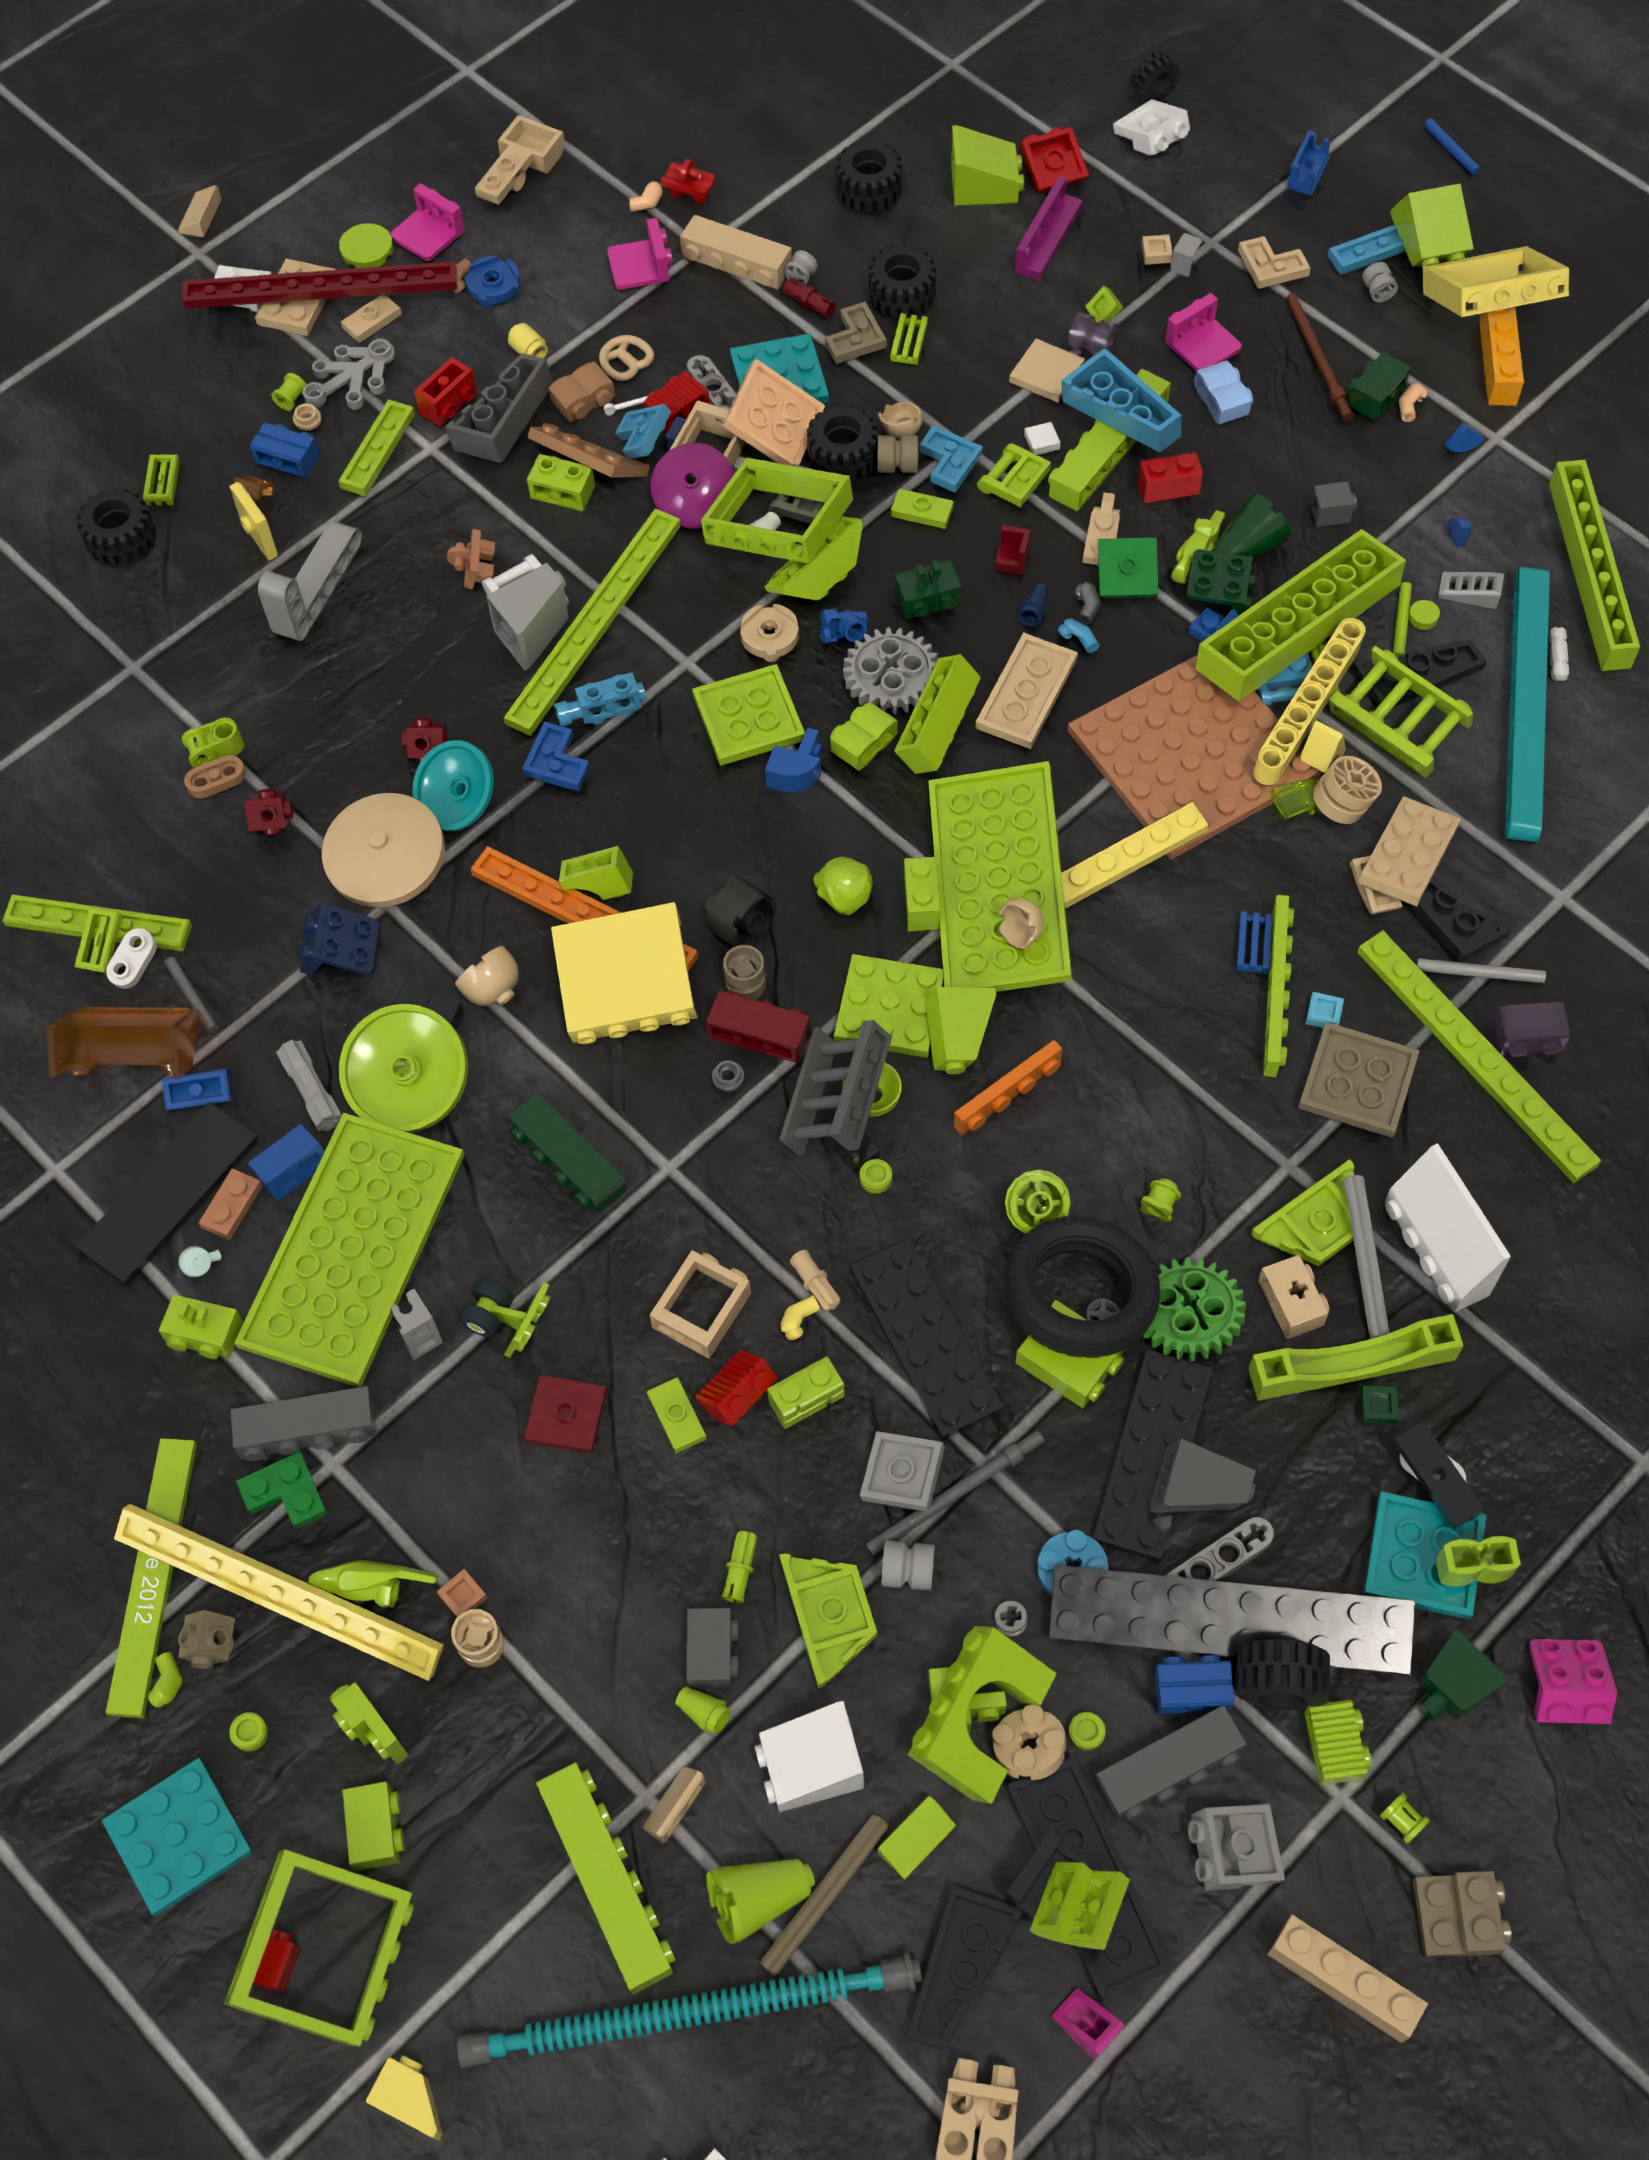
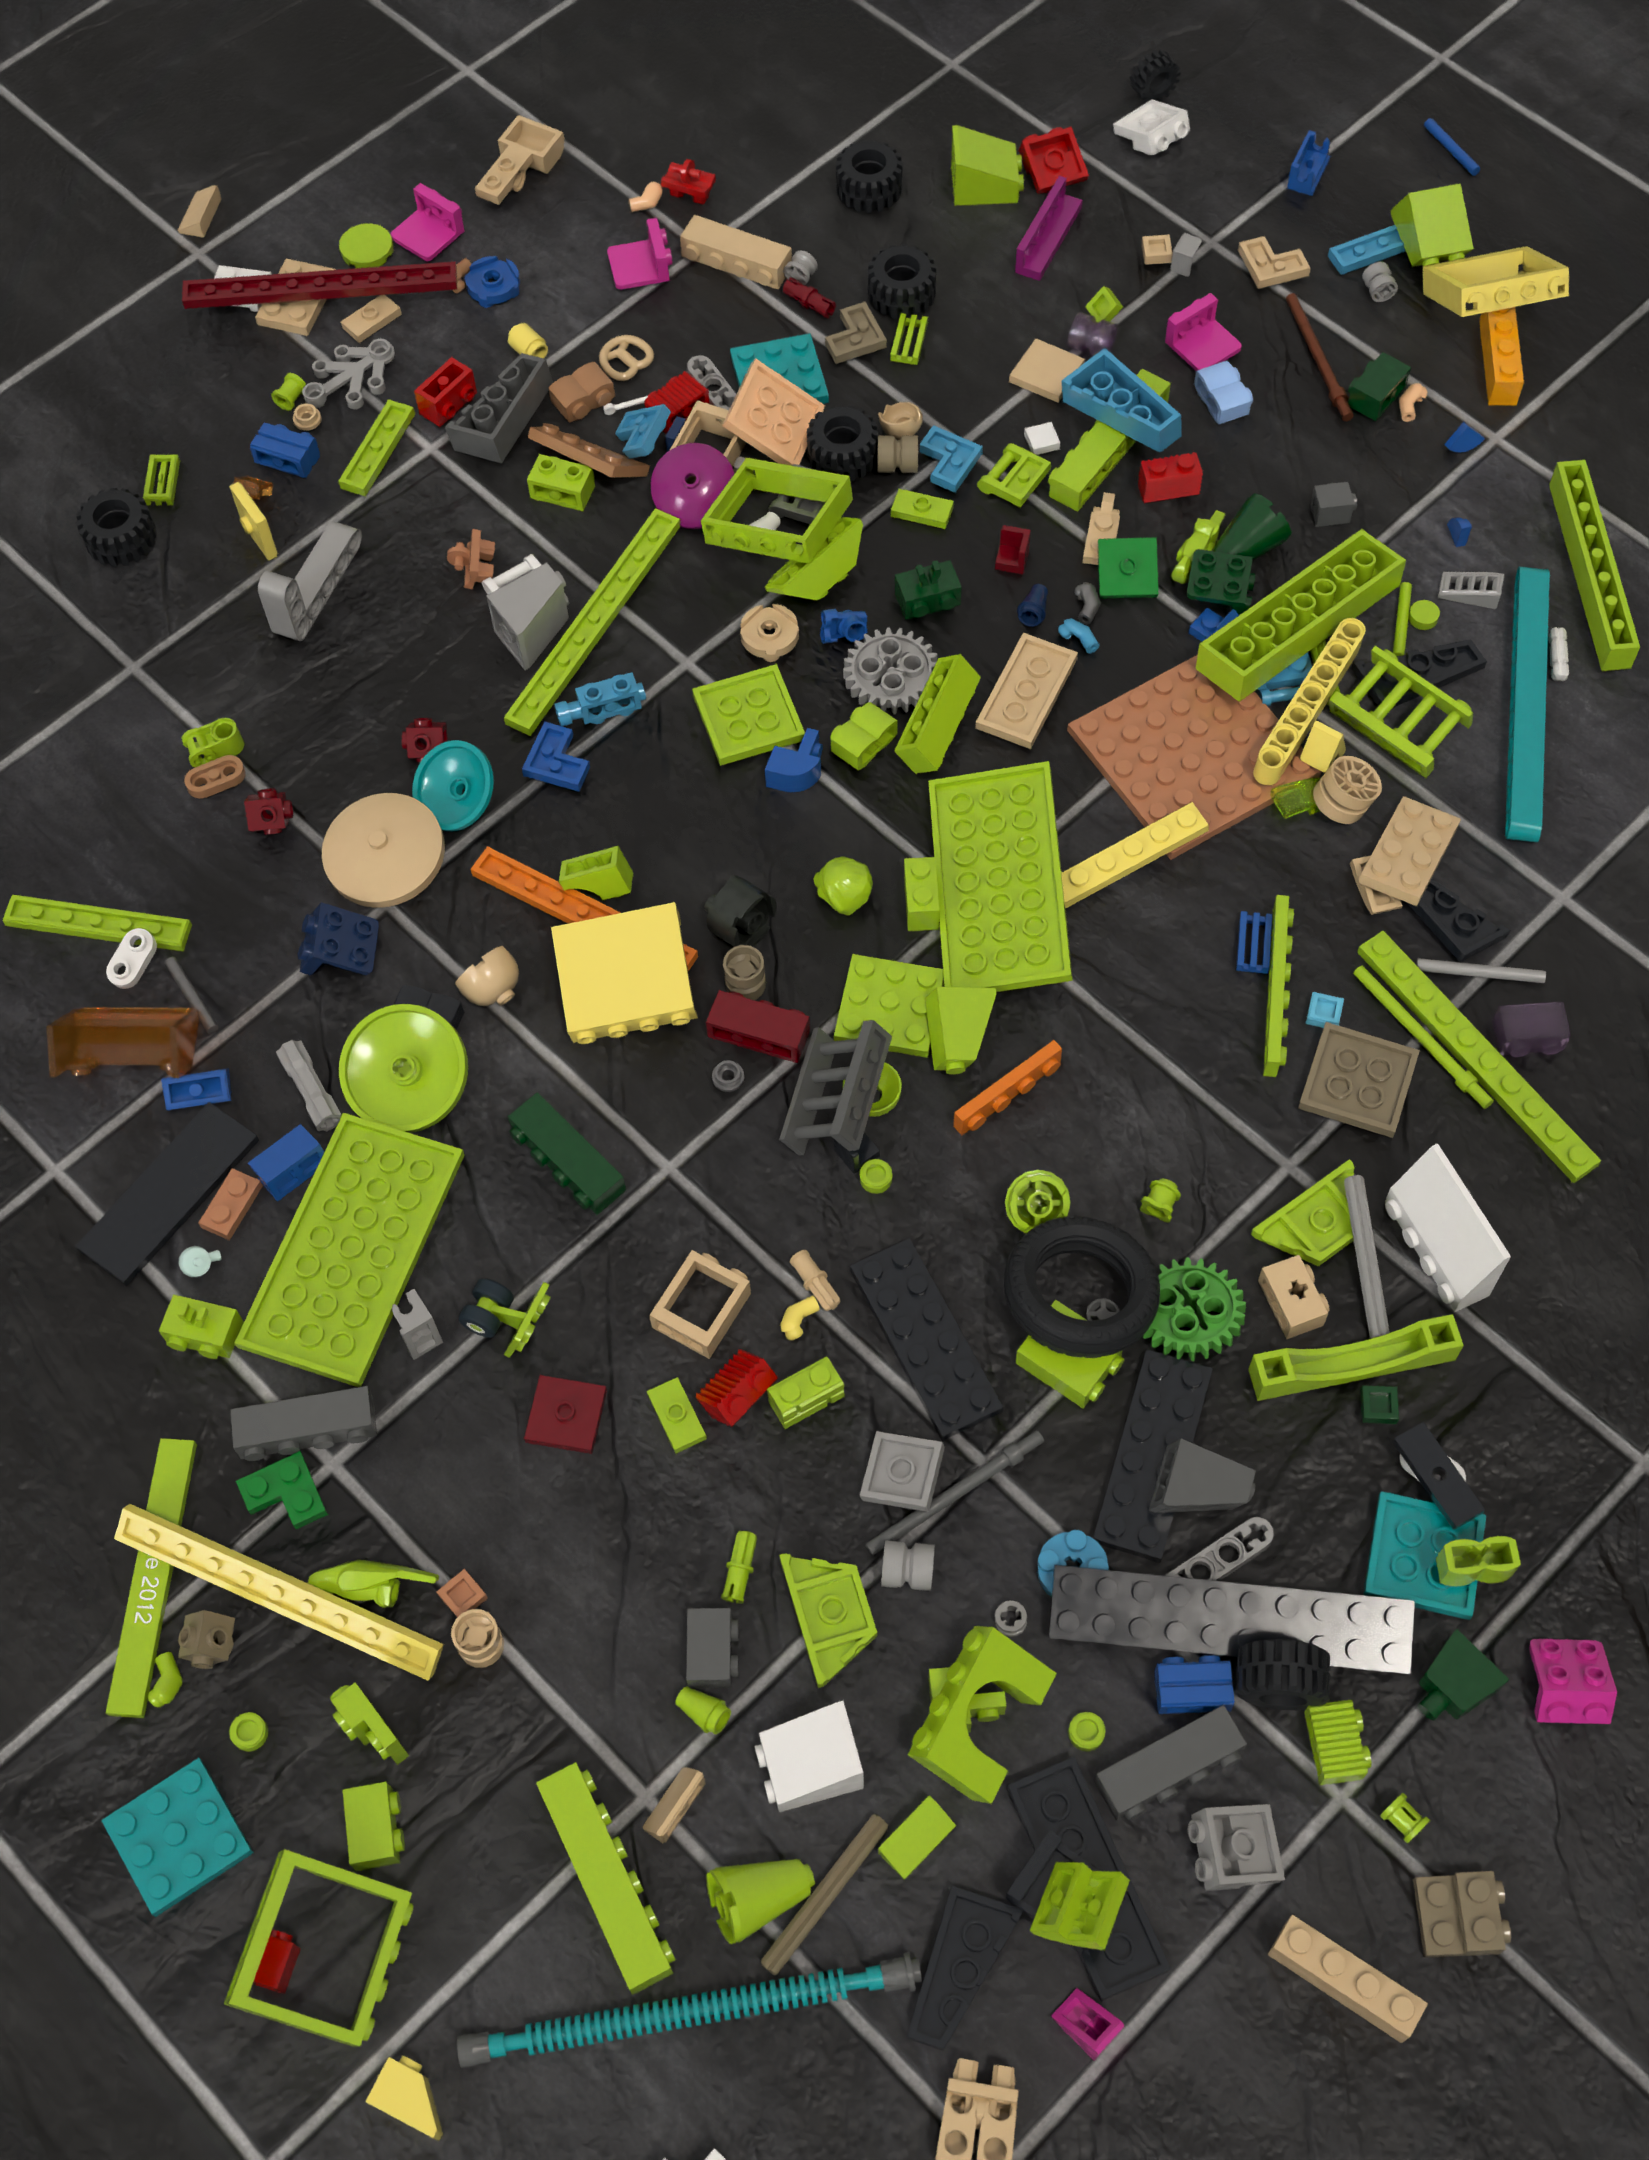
(109, 944): lime tile -> none
(1021, 923): tan hair -> none
(1023, 1725): tan plate -> none
(1464, 1079): none -> lime bar

